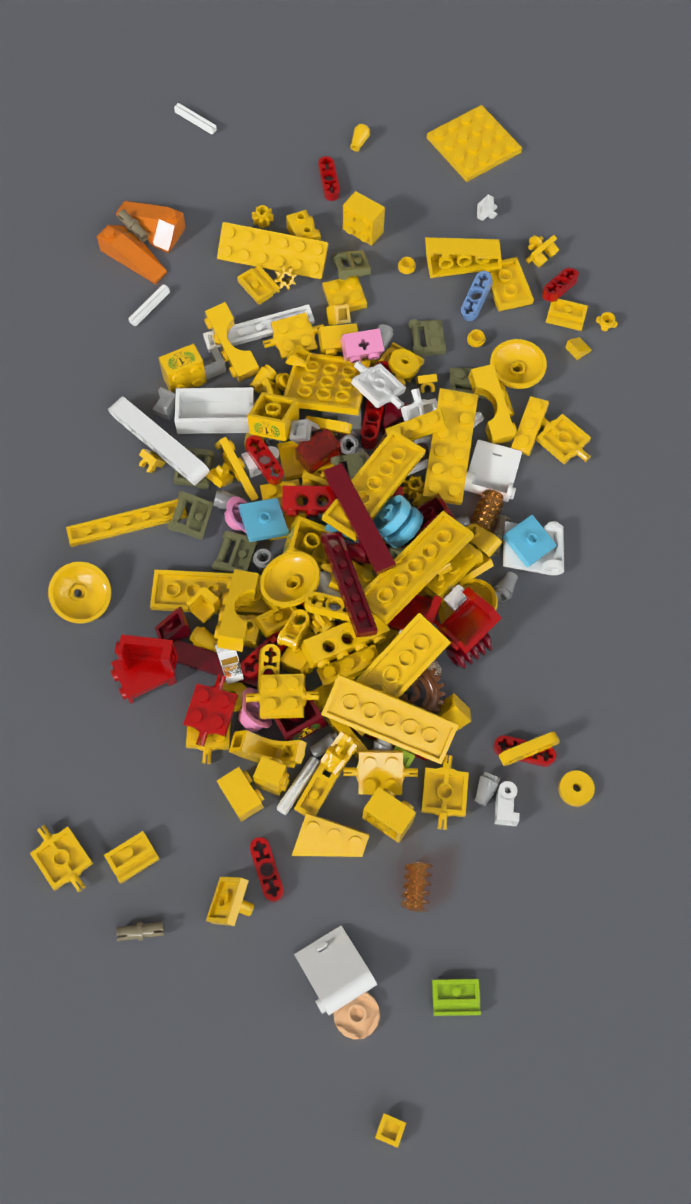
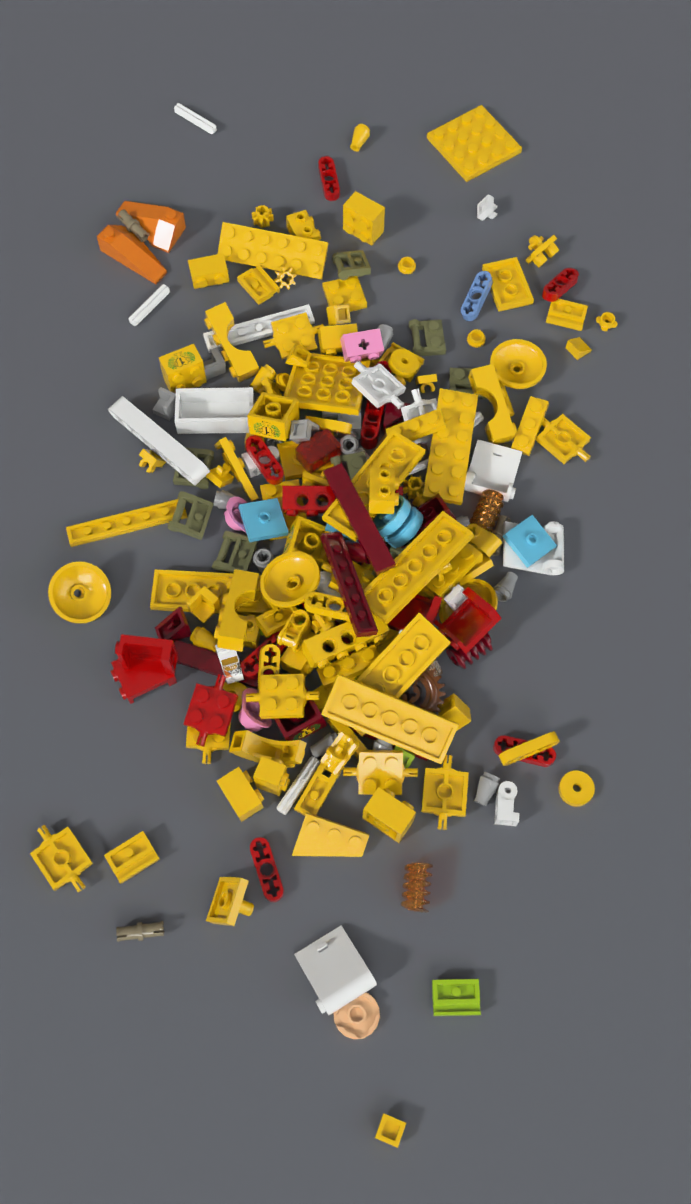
(208, 271): none -> yellow brick
(382, 491): none -> yellow brick
(461, 256): yellow wedge -> none

